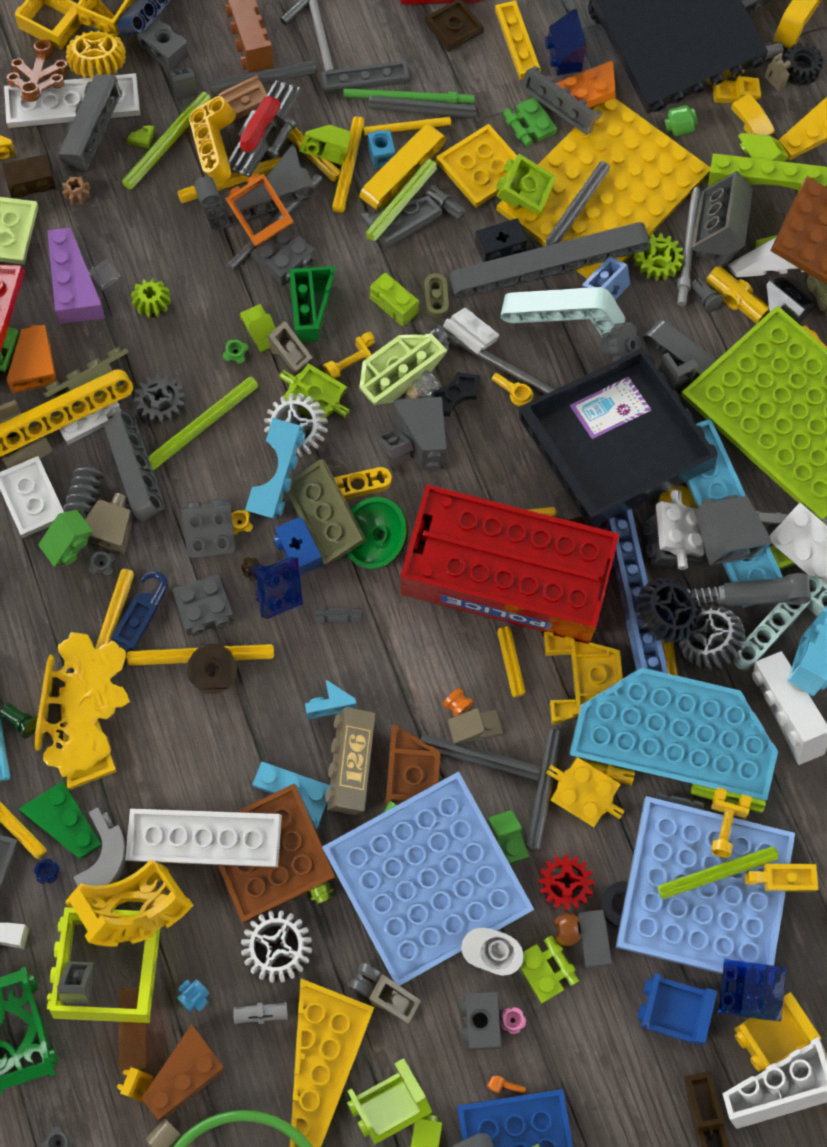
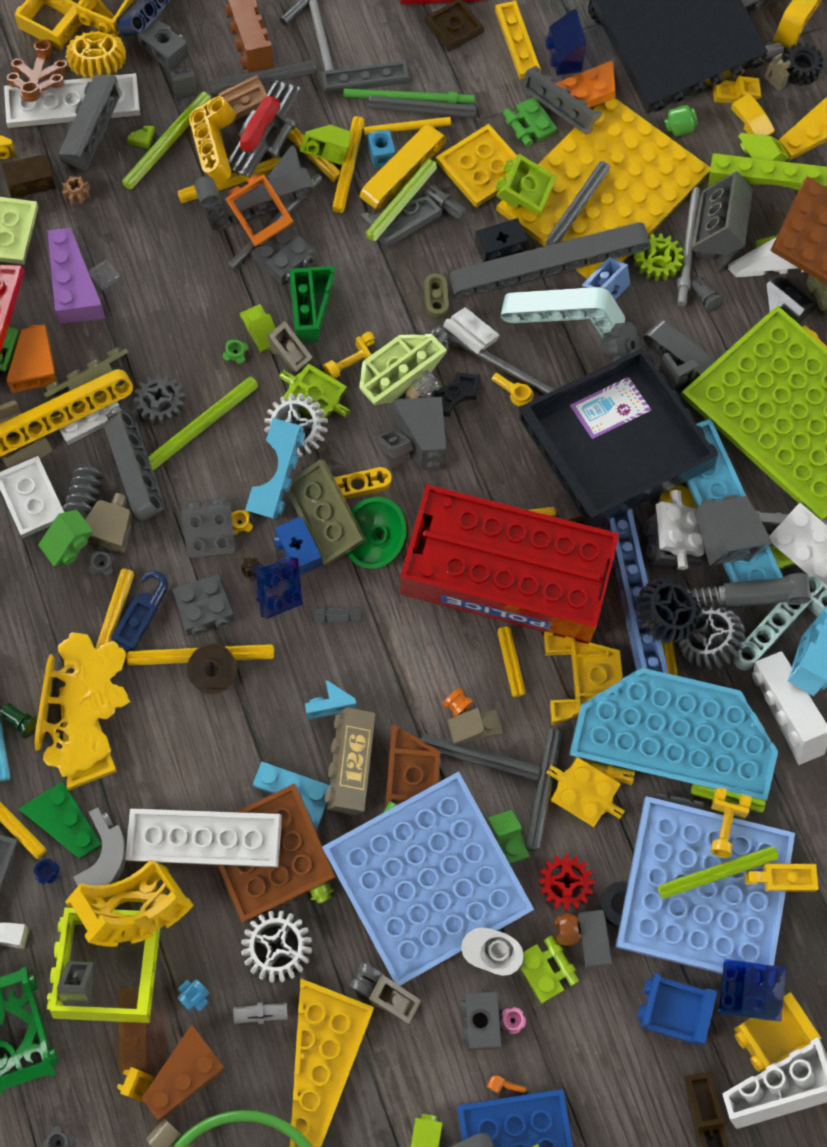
(150, 297): lime gear -> none
(390, 1104): lime panel -> none
(394, 299): lime brick -> none
(737, 294): yellow piece -> none

